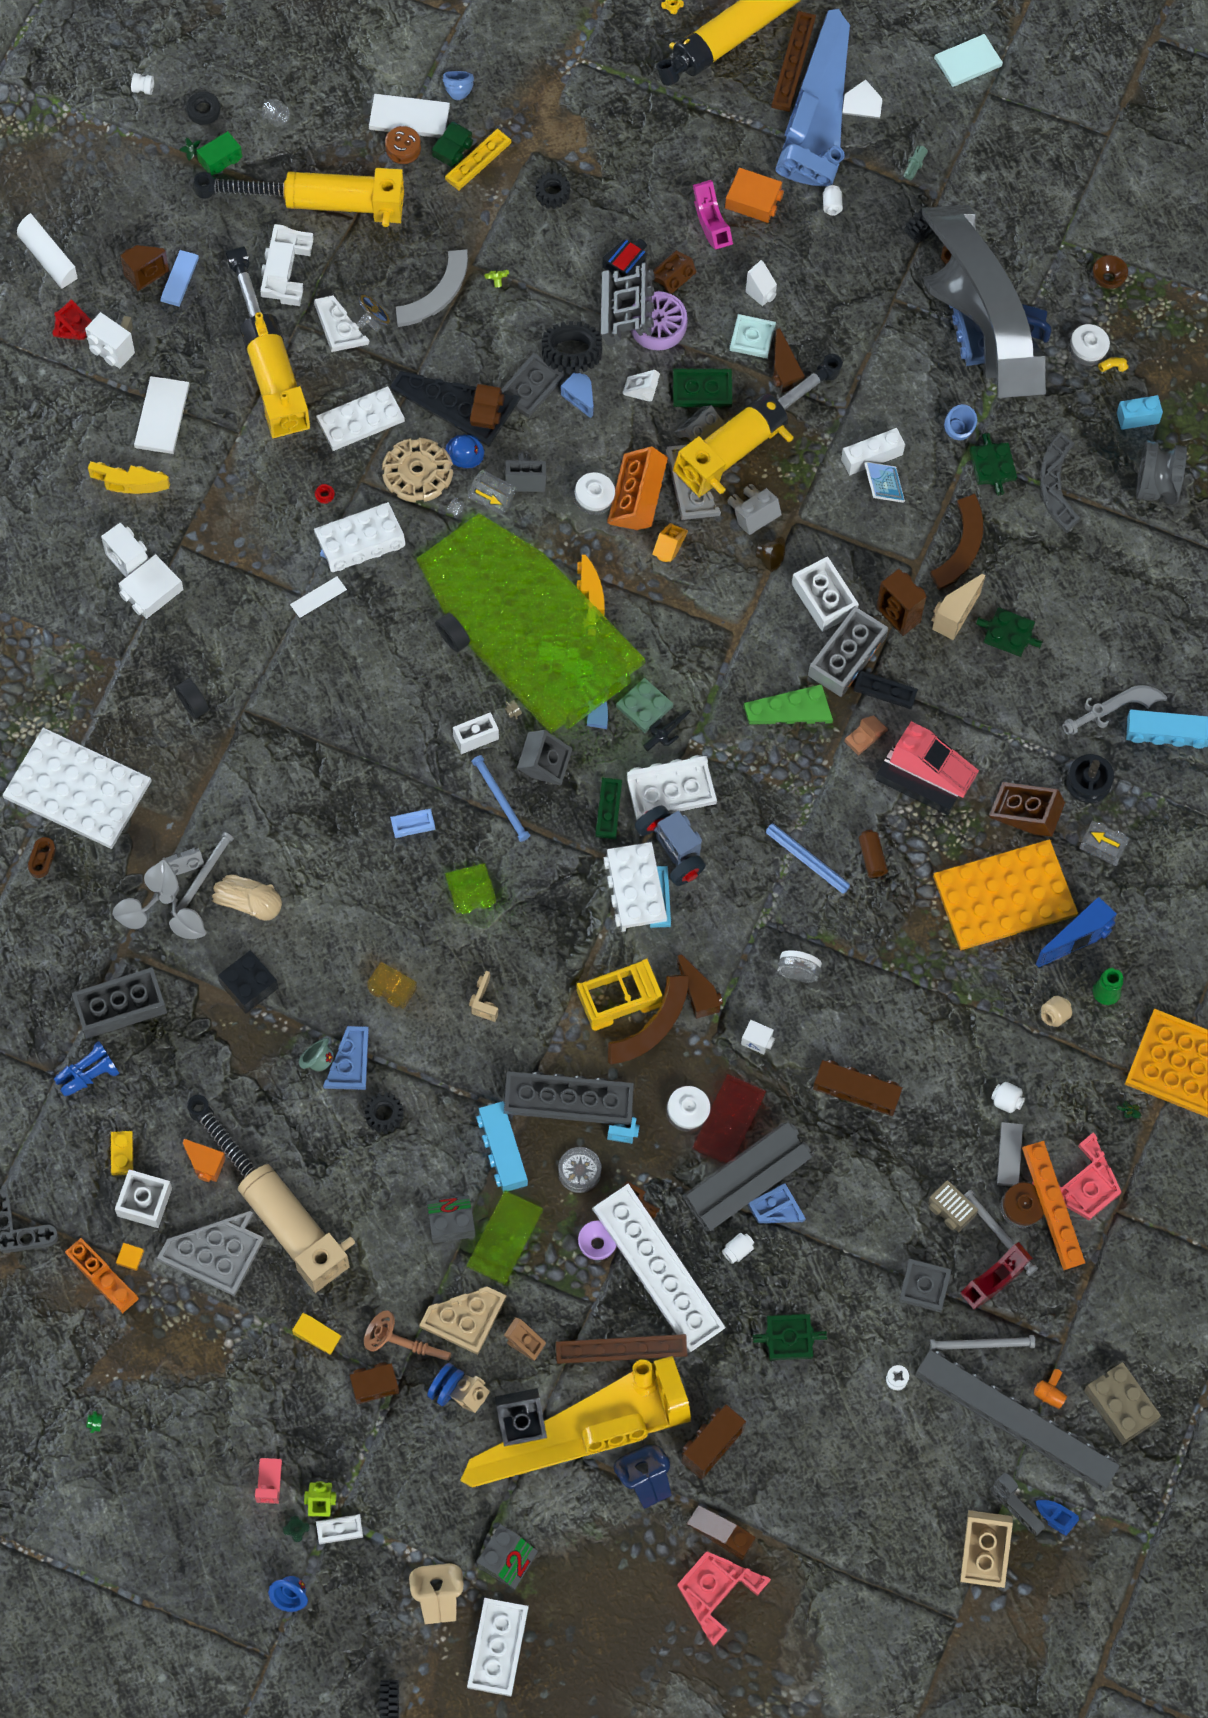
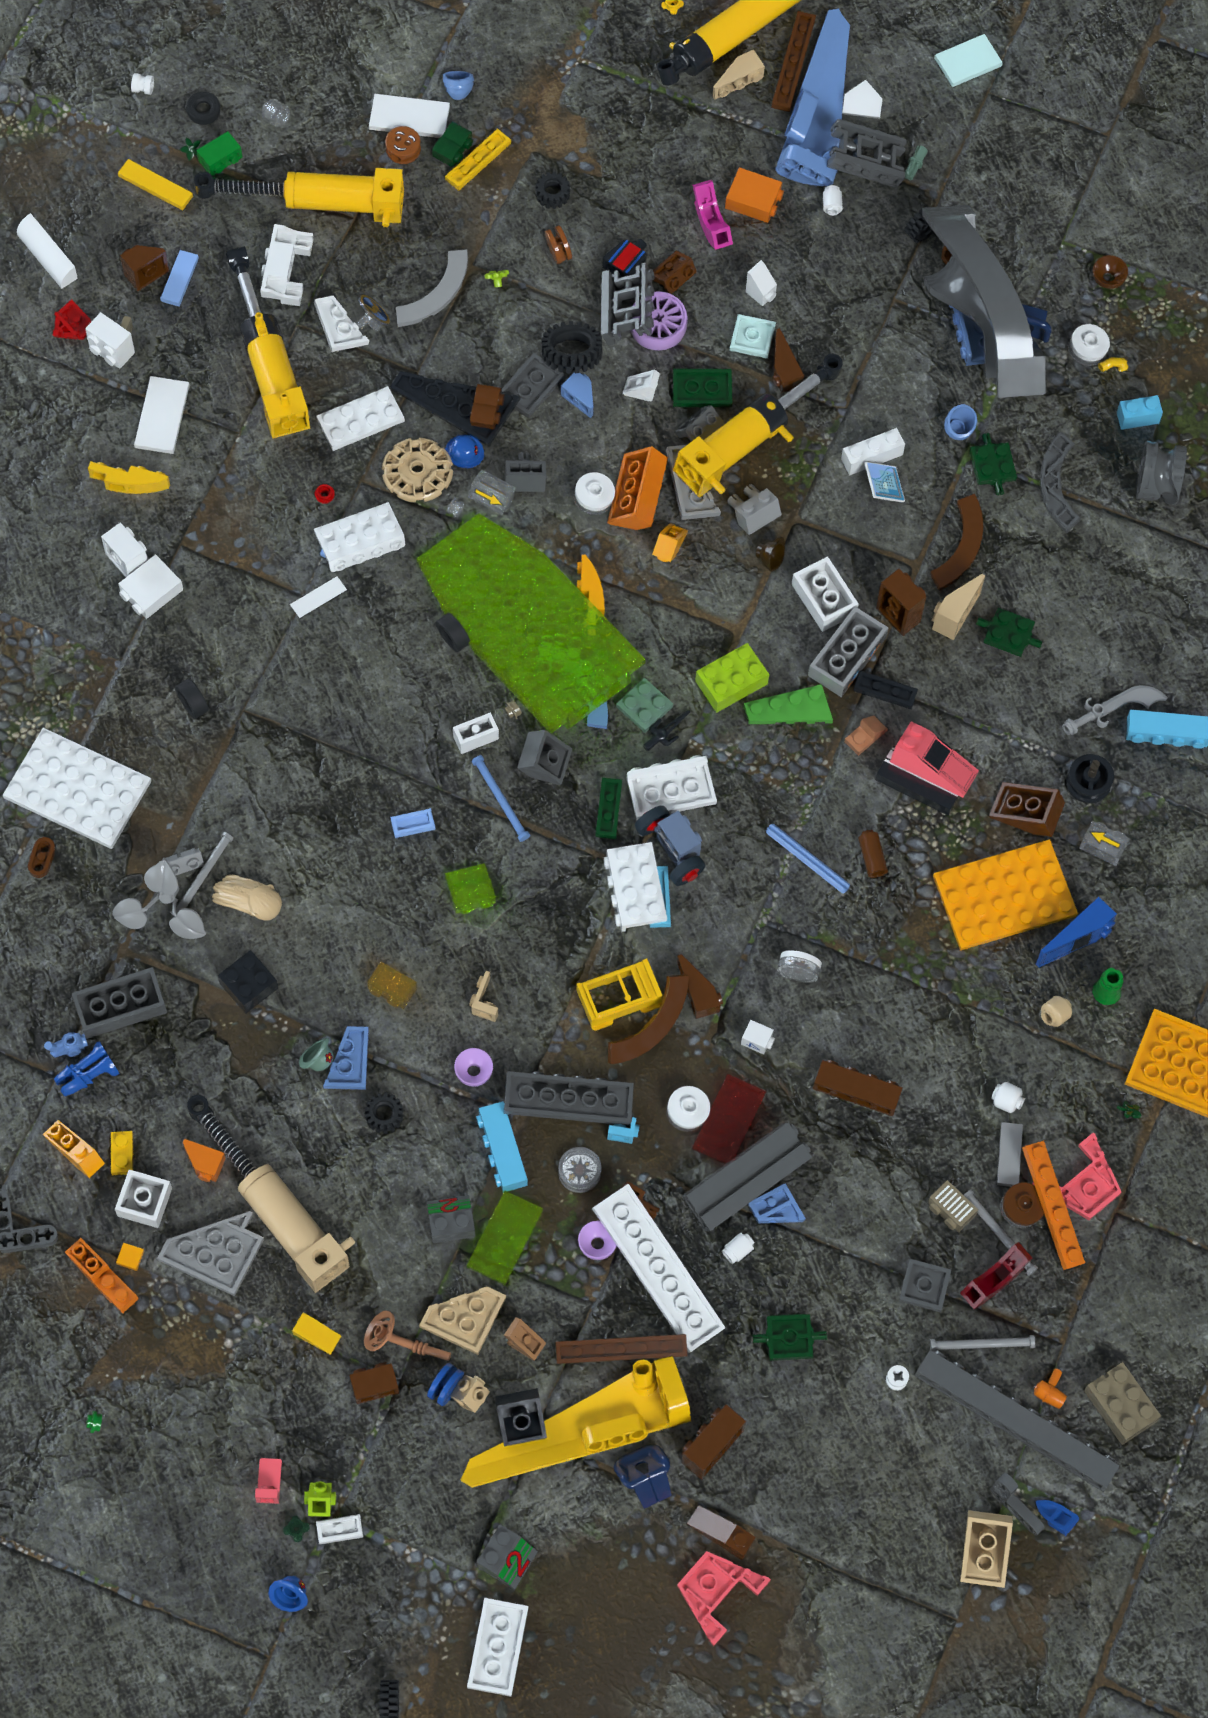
(70, 1045): none -> medium blue piece
(74, 1148): none -> light orange slope
(155, 184): none -> yellow tile
(441, 1604): tan piece -> none
(469, 1058): none -> lavender piece
(558, 245): none -> dark orange head
(732, 677): none -> lime brick
(743, 71): none -> tan slope
(863, 165): none -> dark grey fence

